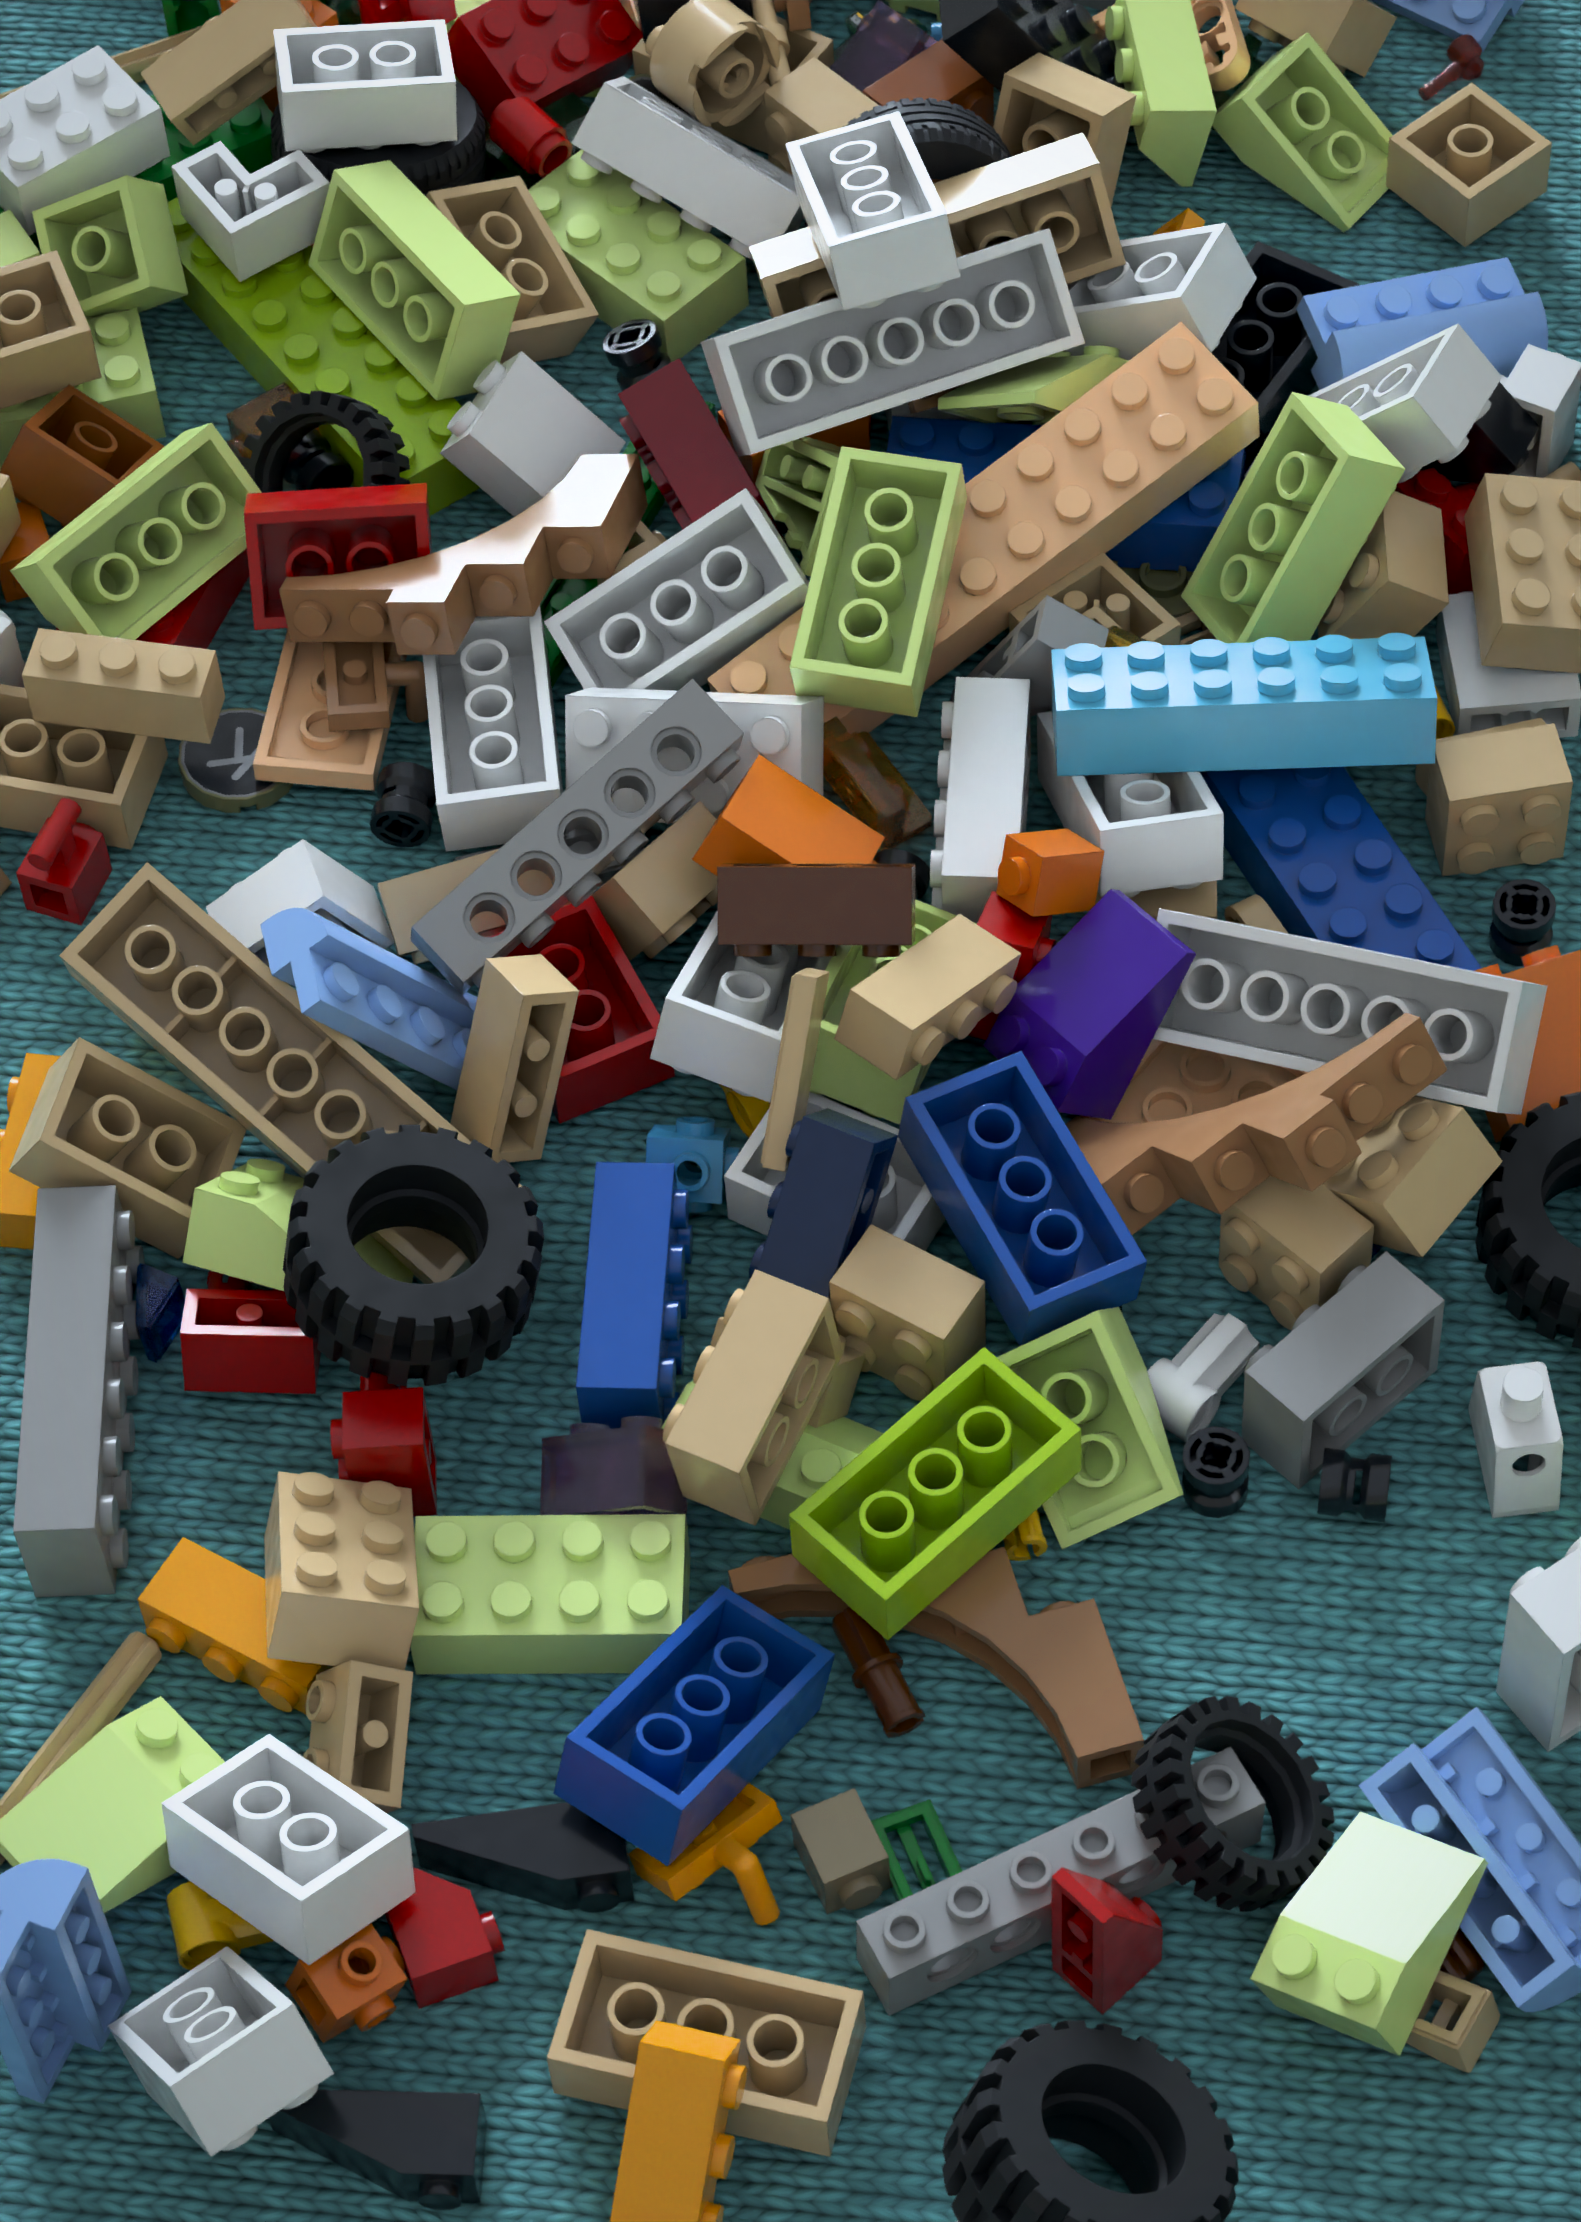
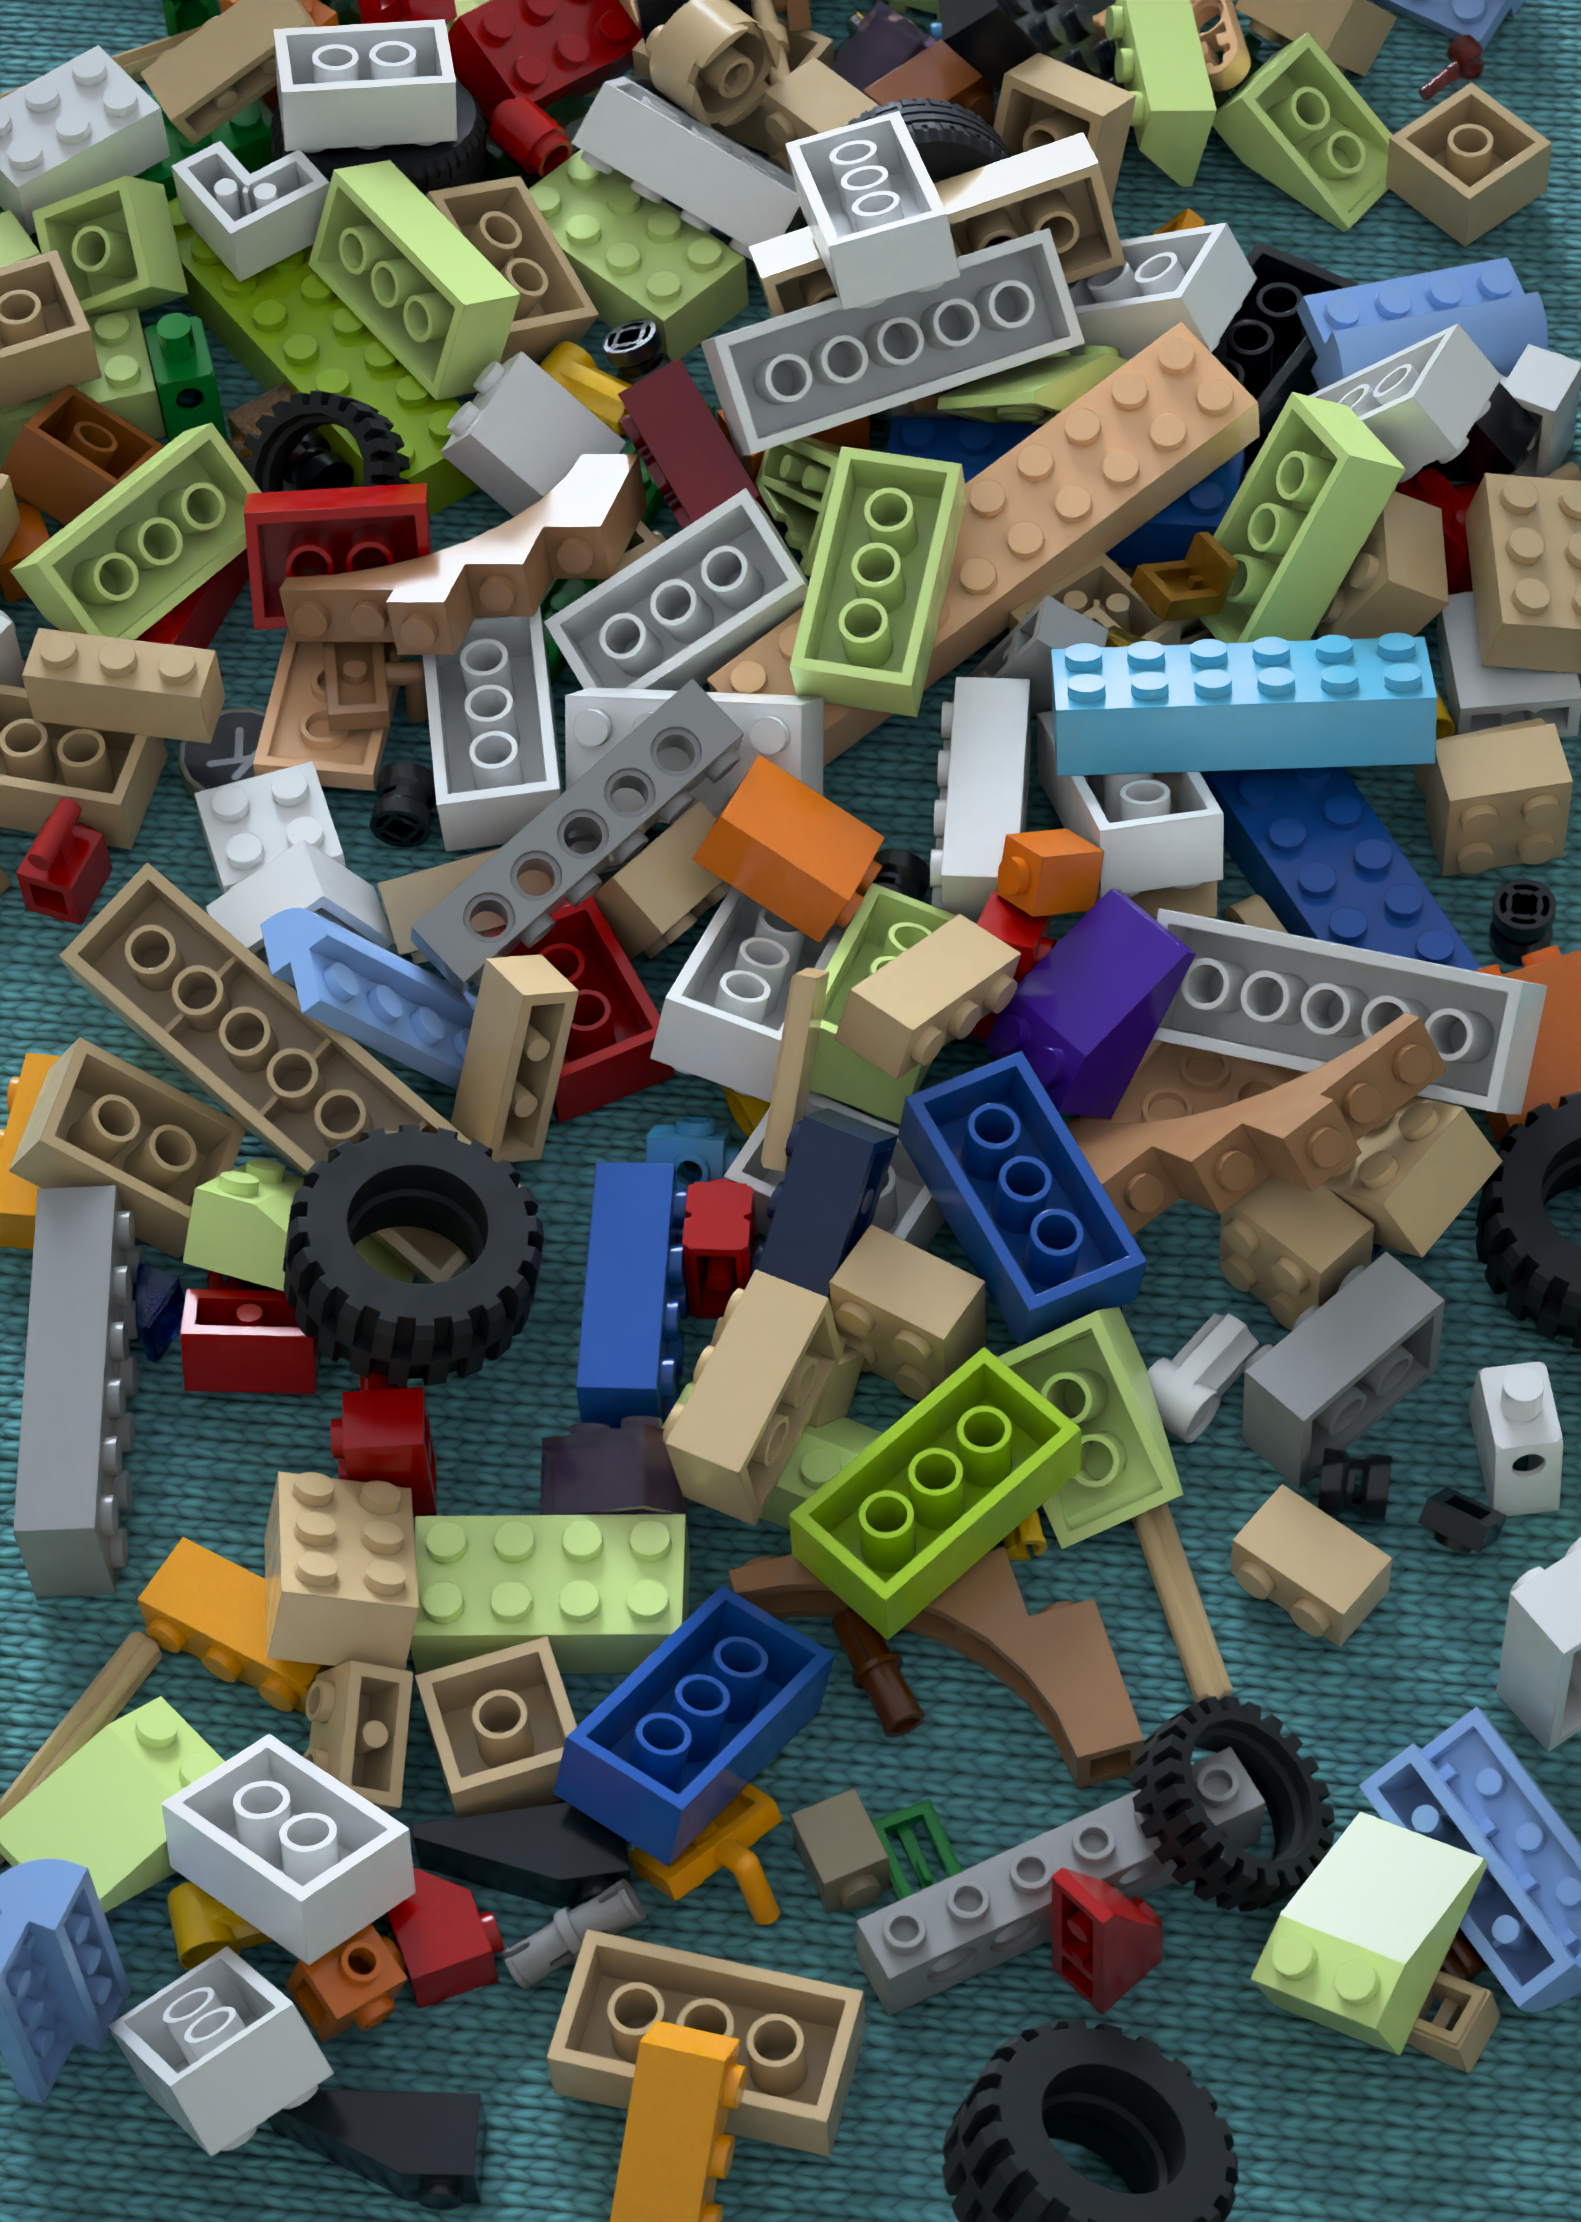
(182, 362): none -> green torso
(261, 817): none -> white brick
(498, 1727): none -> tan brick
(562, 1938): none -> light grey pin
(592, 387): none -> yellow piece
(718, 1244): none -> red brick
(816, 907): reddish brown brick -> none
(871, 785): clear orange bracket -> none
(1182, 1604): none -> tan axle
(1190, 585): none -> pearl gold bracket
(1205, 1483): black wheel -> none
(1310, 1566): none -> tan brick
(1461, 1521): none -> black plate

